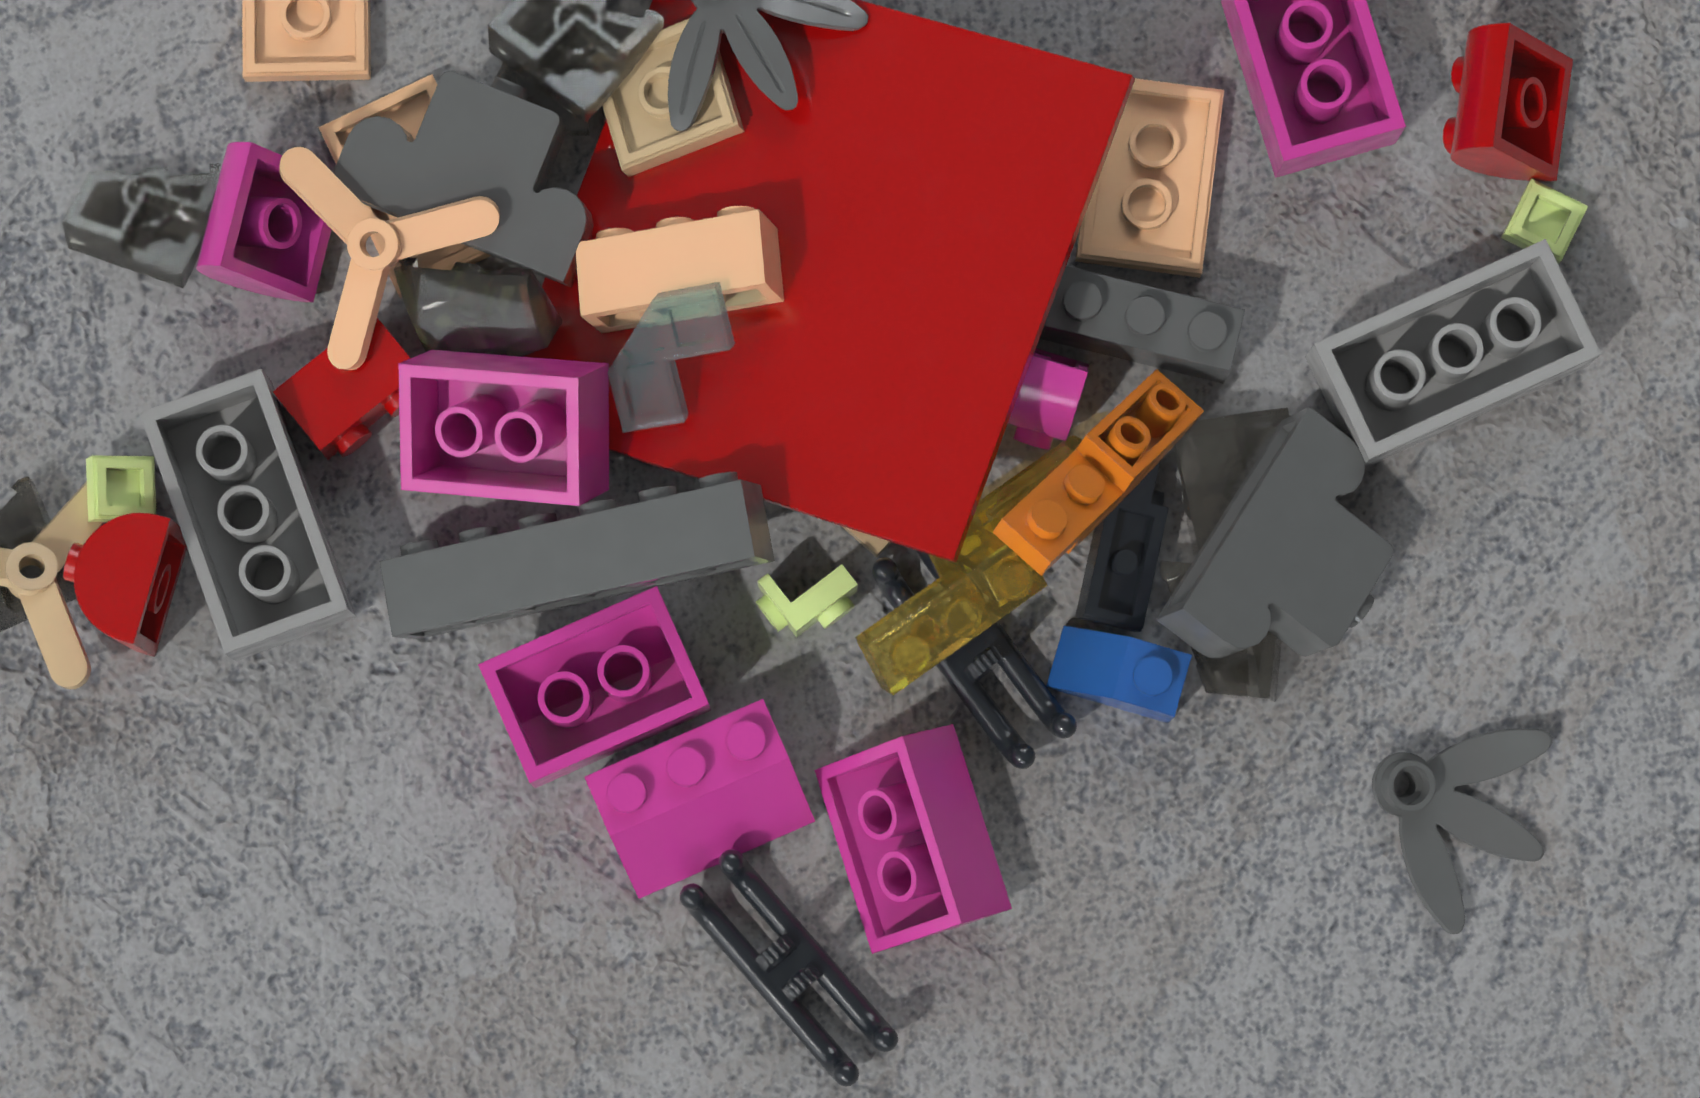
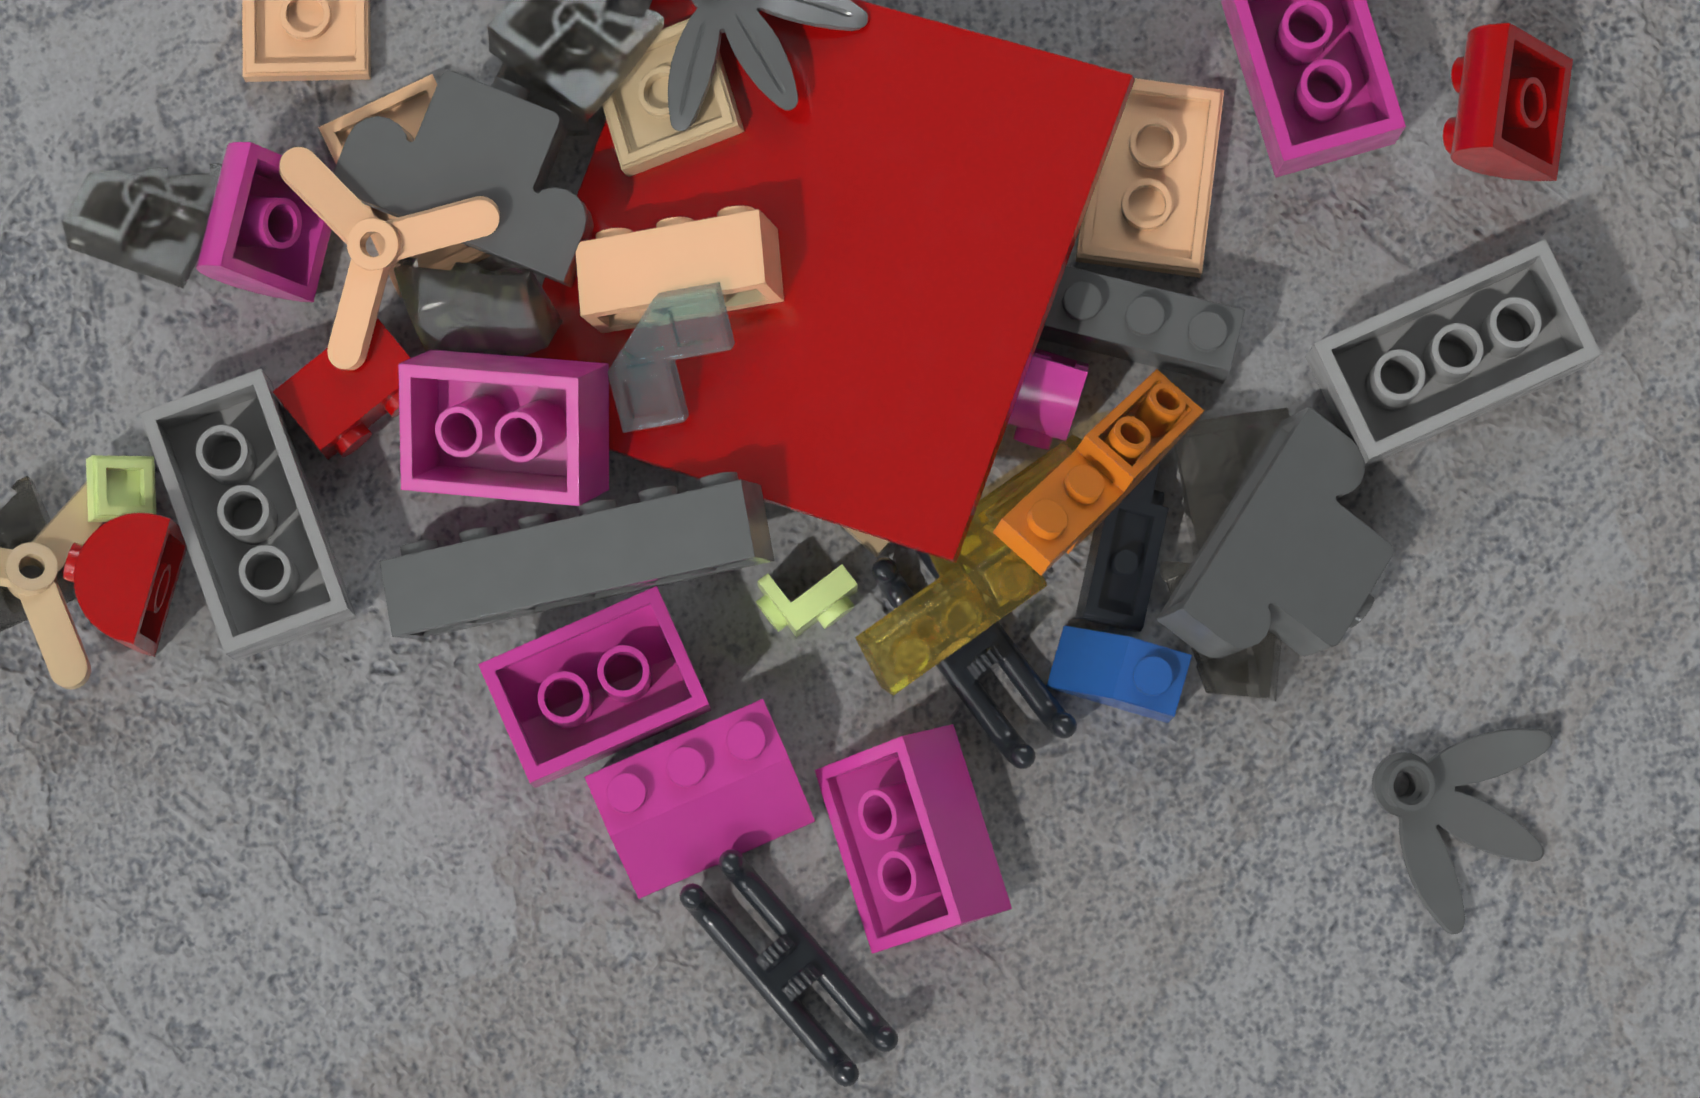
(1544, 215): yellowish green tile -> none

